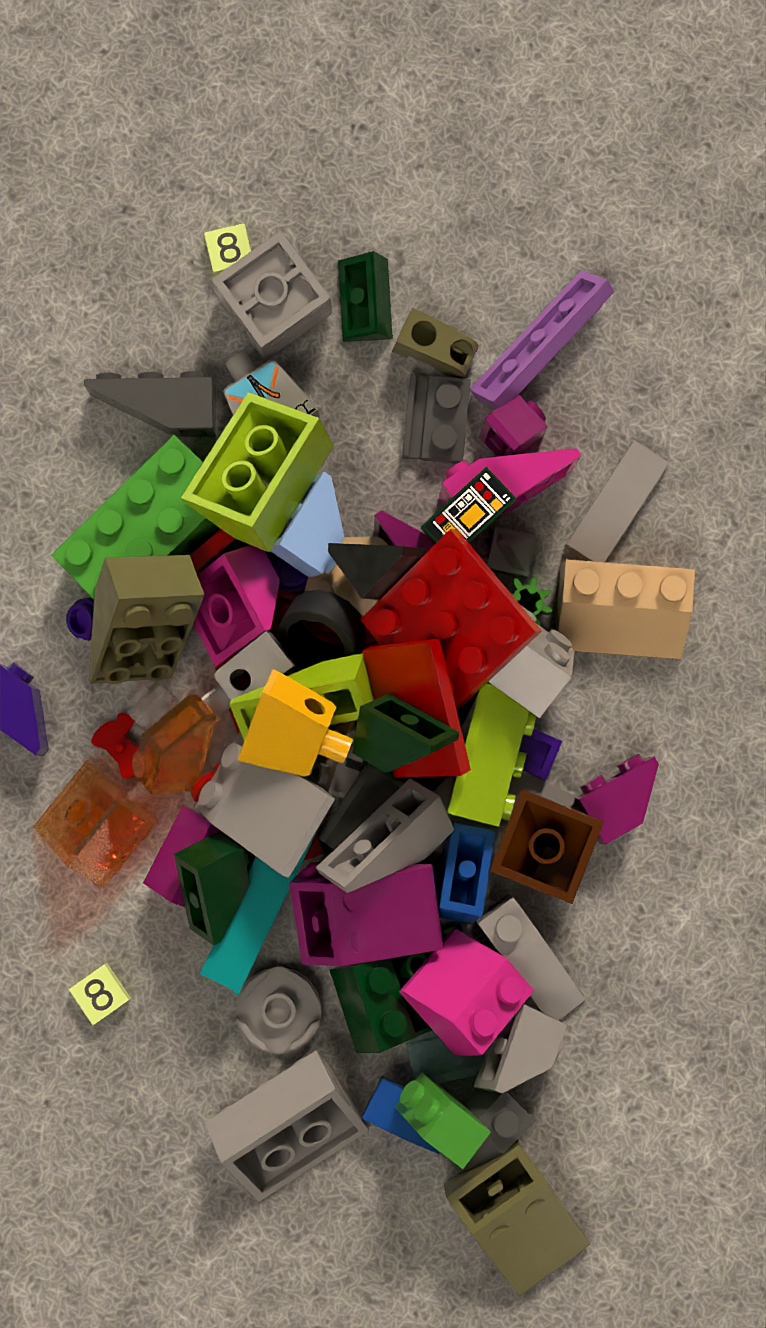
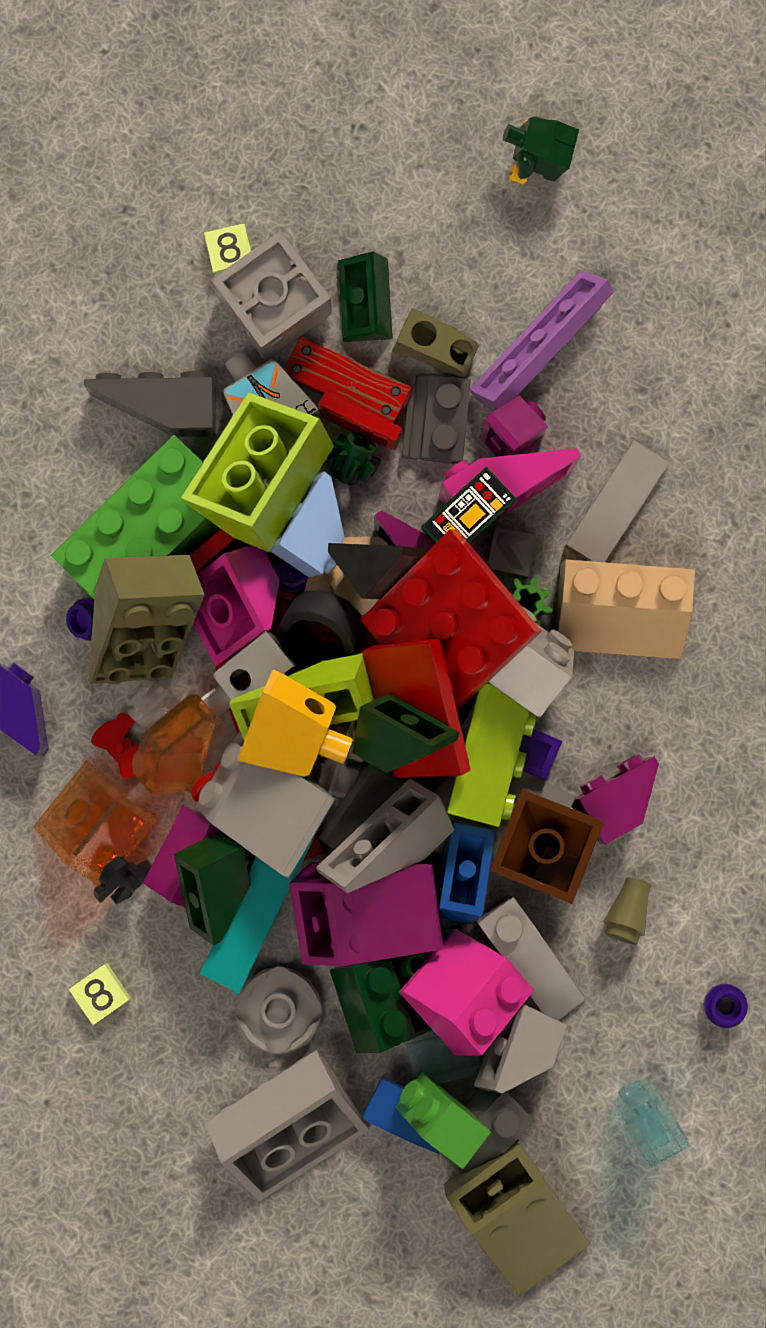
(122, 874): none -> black piece
(347, 379): none -> red tile
(353, 458): none -> dark green gear
(359, 420): none -> red tile
(541, 148): none -> dark green piece
(628, 913): none -> olive cone
(649, 1122): none -> clear light blue slope
(738, 1009): none -> dark purple plate

